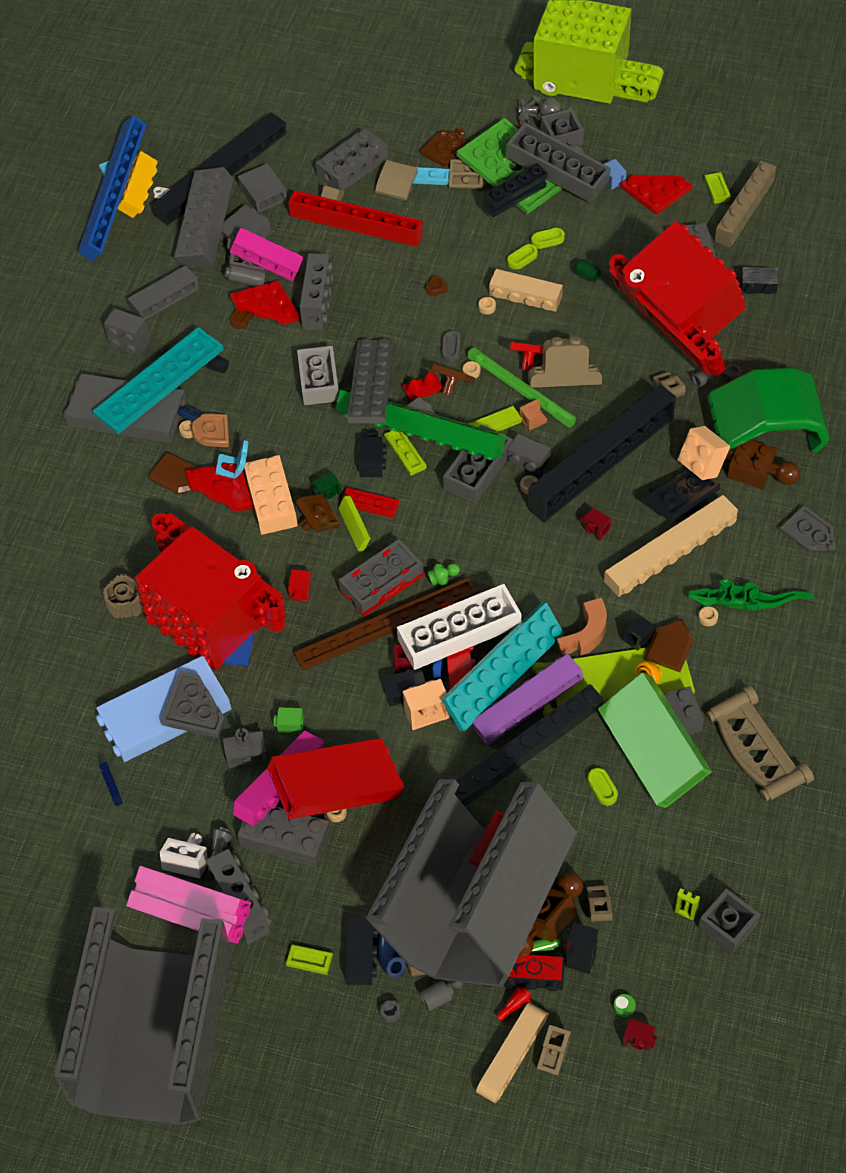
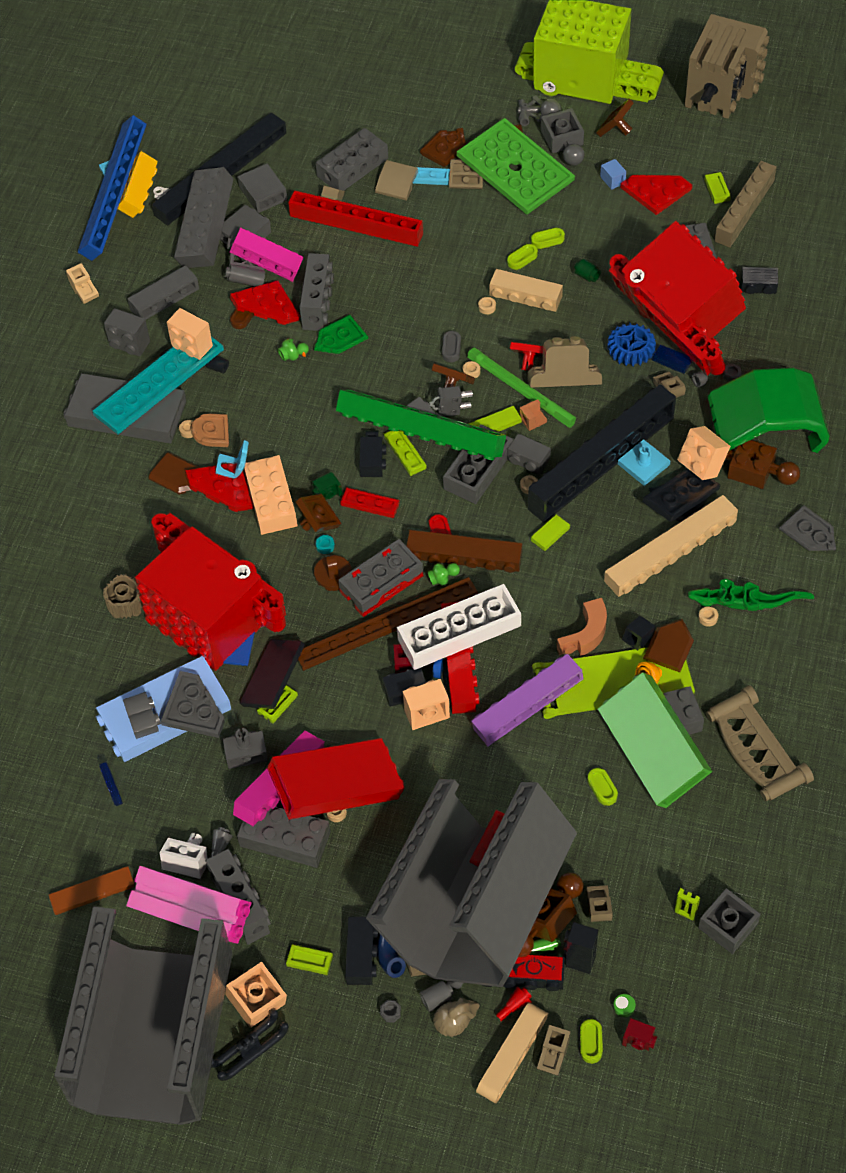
(81, 283): none -> tan brick
(91, 890): none -> dark orange tile
(141, 715): none -> dark grey brick
(189, 334): none -> light nougat brick
(190, 413): dark blue tile -> none
(250, 1047): none -> black piece
(255, 994): none -> light nougat brick
(272, 674): none -> black tile
(282, 707): none -> lime tile
(289, 350): none -> bright green animal
(289, 721): bright green brick -> none
(300, 585): red brick -> none
(318, 375): light grey brick -> none
(325, 544): none -> teal tile
(330, 570): none -> reddish brown tile
(340, 336): none -> green tile
(354, 523): lime tile -> none
(371, 381): dark grey plate -> none
(422, 387): red tile -> none
(436, 286): reddish brown tile -> none
(439, 524): none -> red tile
(449, 401): none -> dark grey piece
(455, 1016): none -> dark tan hair
(465, 551): none -> reddish brown brick
(502, 666): teal plate -> none
(515, 190): black brick -> none
(528, 744): black brick -> none
(550, 532): none -> lime tile
(562, 163): dark grey brick -> none
(591, 1041): none -> lime tile
(596, 523): dark red brick -> none
(616, 119): none -> reddish brown tile
(631, 344): none -> blue gear
(643, 462): none -> medium azure tile
(672, 359): none -> clear blue tile
(726, 65): none -> dark tan piece

